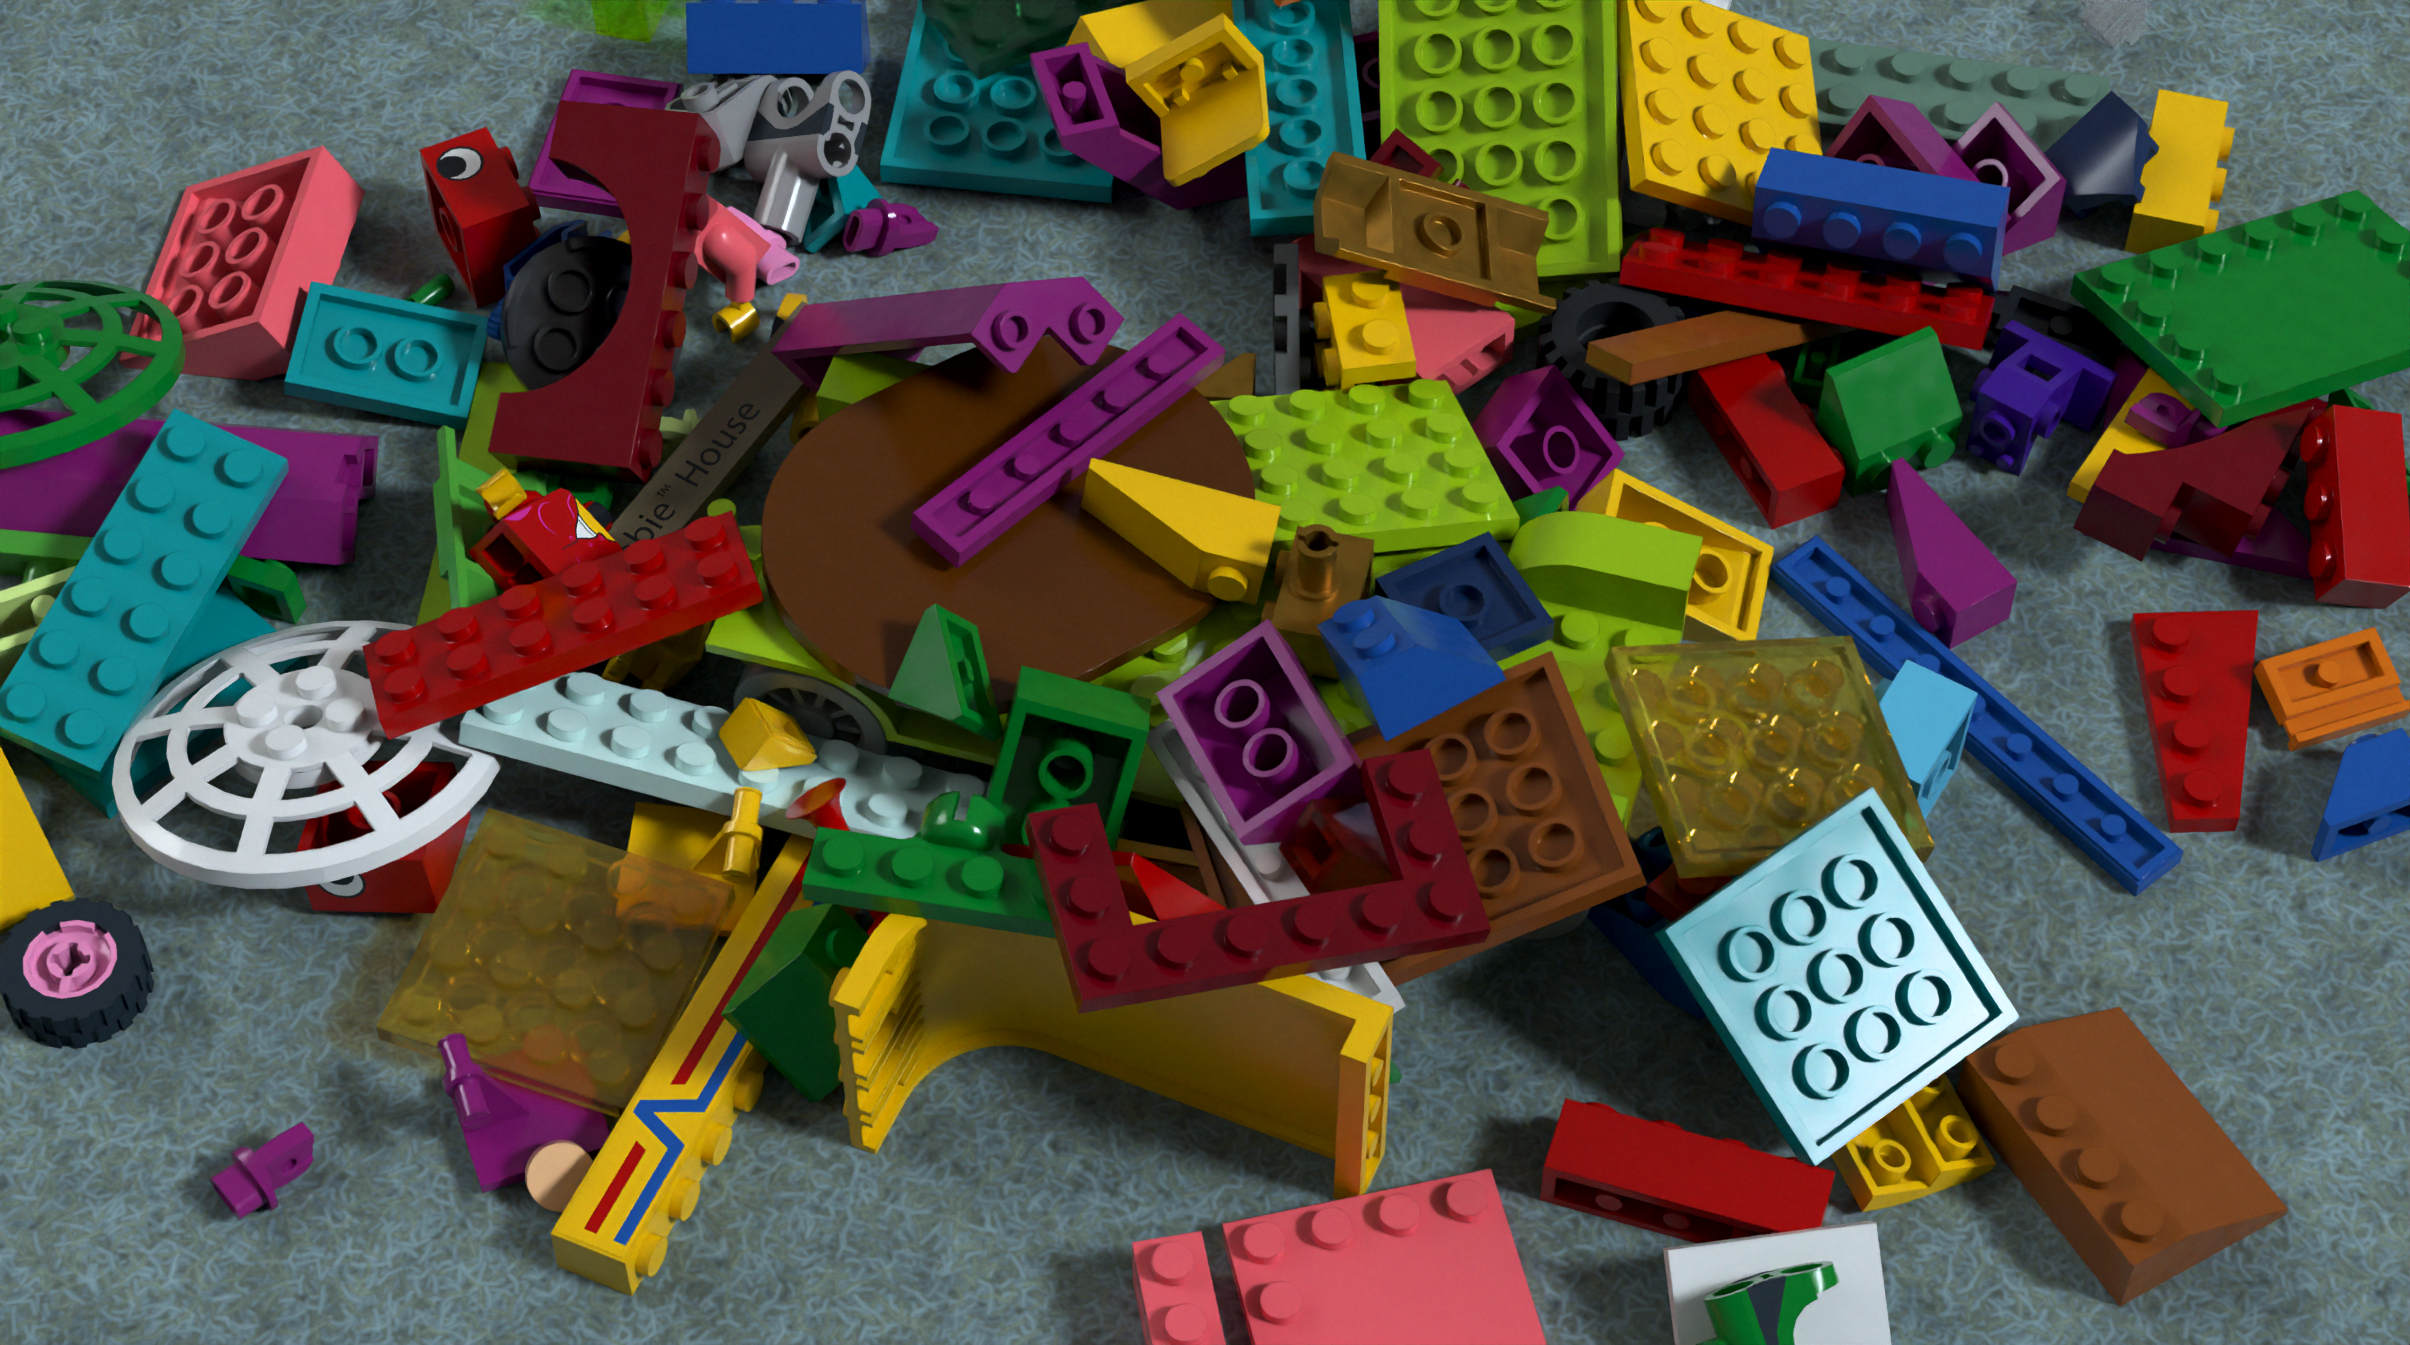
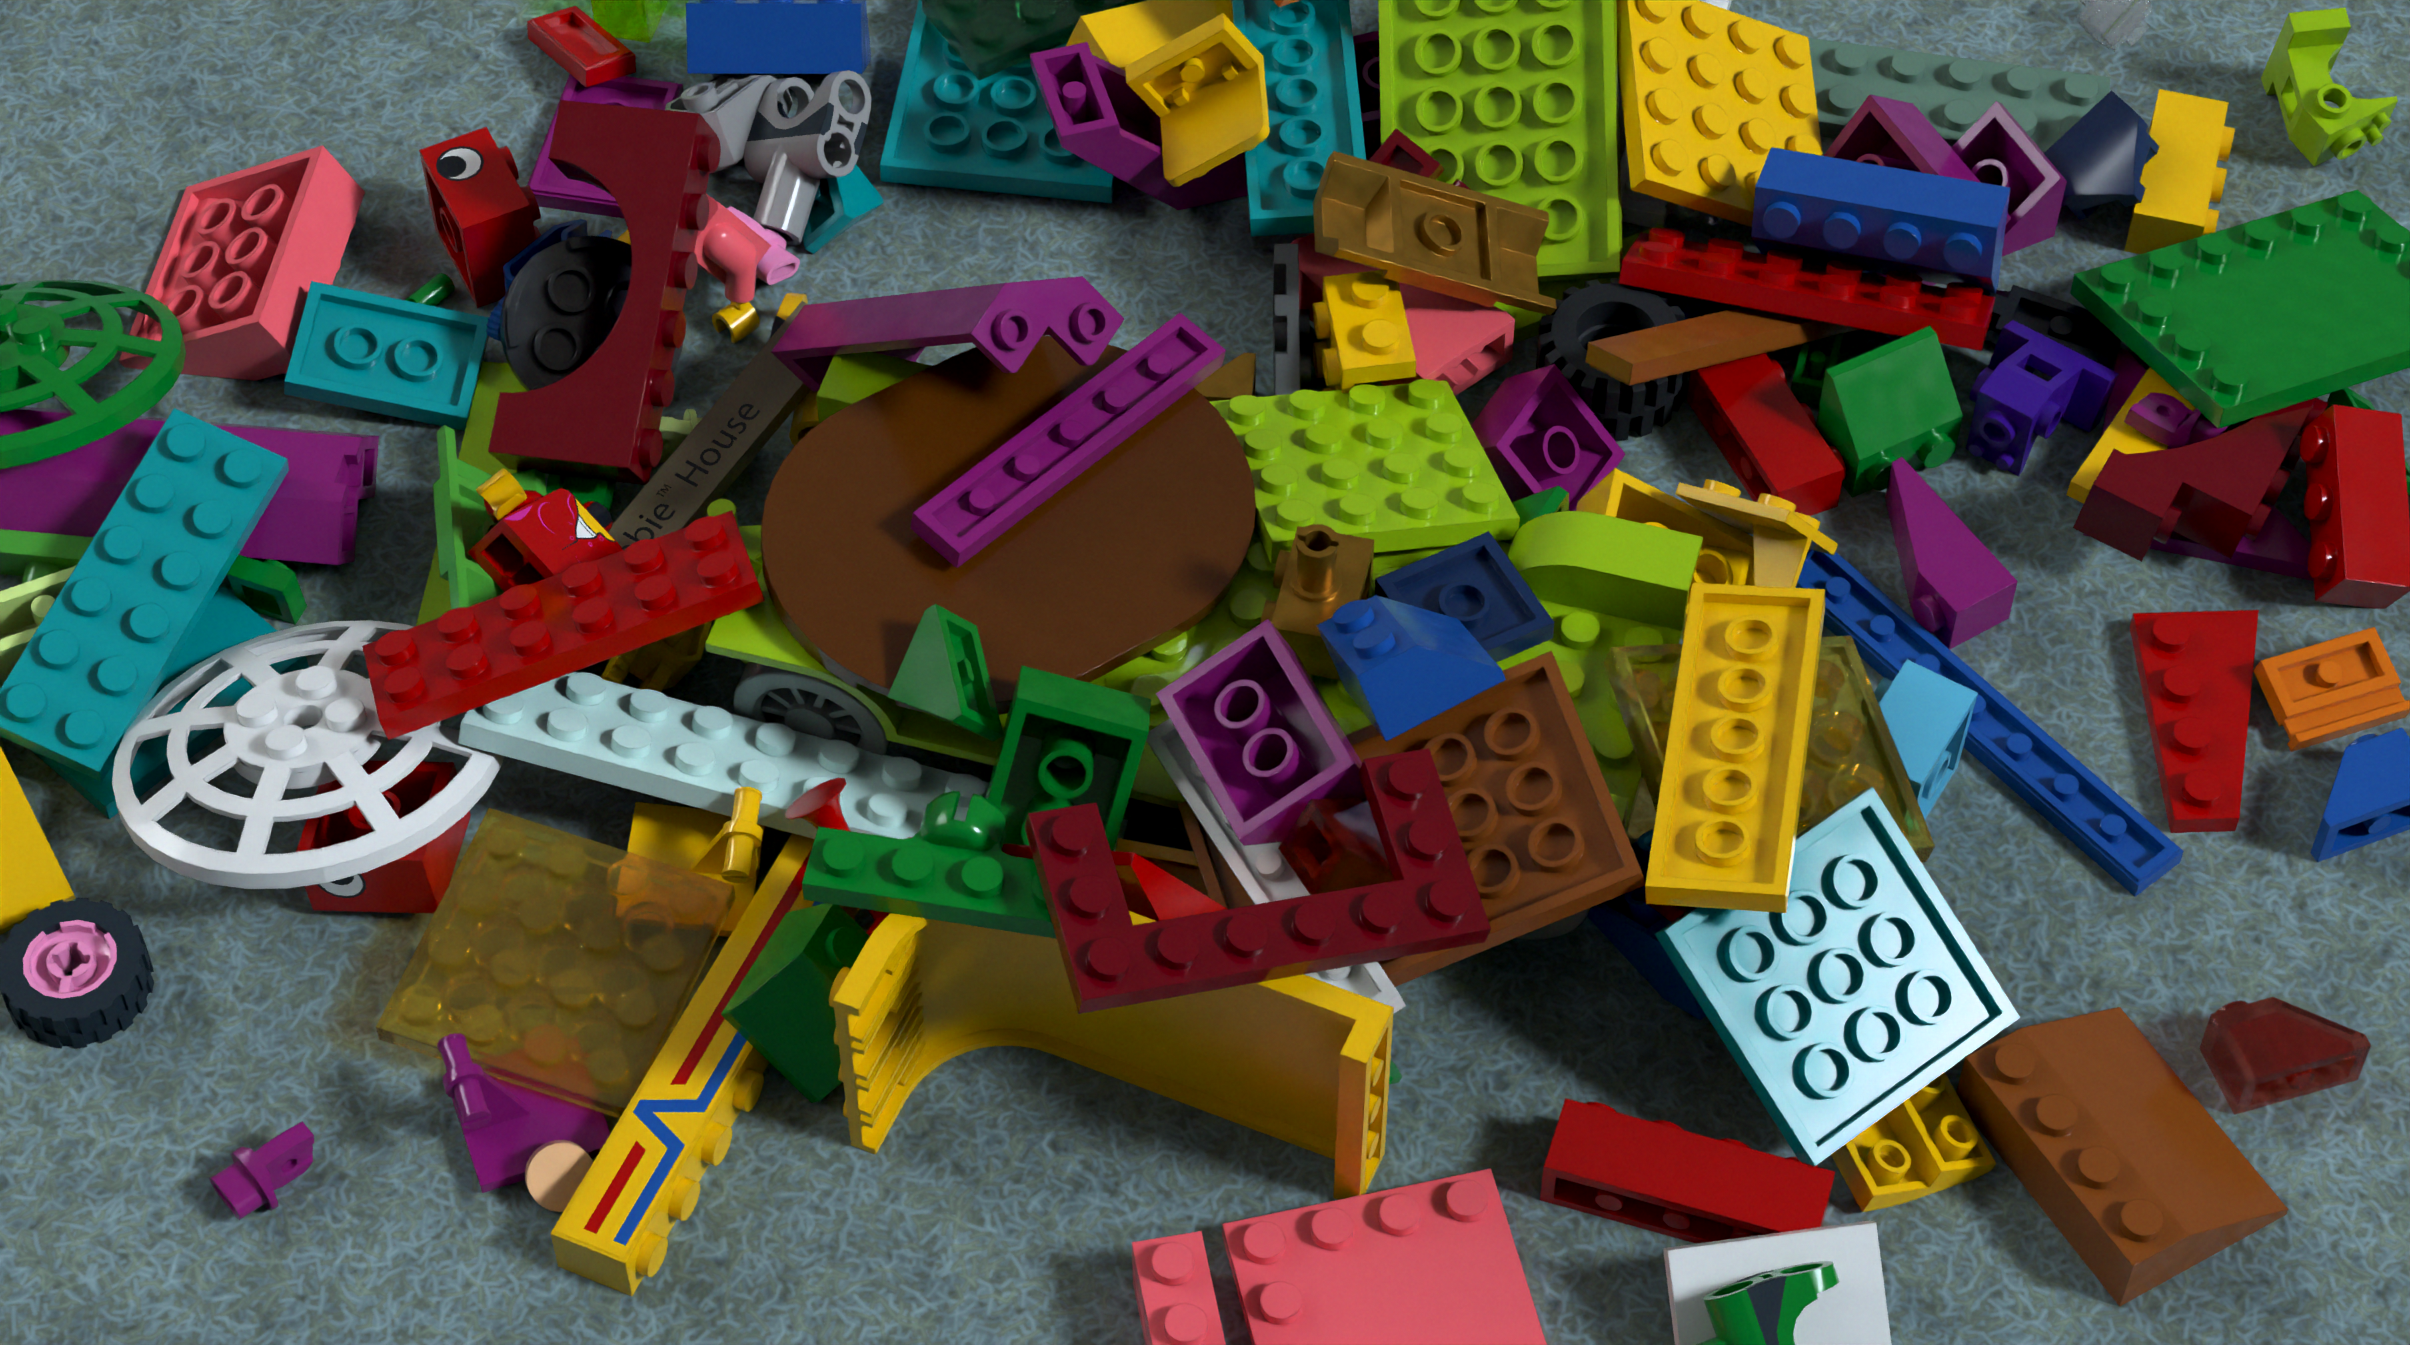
(581, 46): none -> red tile
(765, 738): yellow slope -> none
(886, 227): magenta piece -> none
(1192, 531): yellow slope -> none
(1736, 748): none -> yellow plate
(1778, 531): none -> yellow plate
(2278, 1052): none -> clear red slope
(2301, 79): none -> lime tile

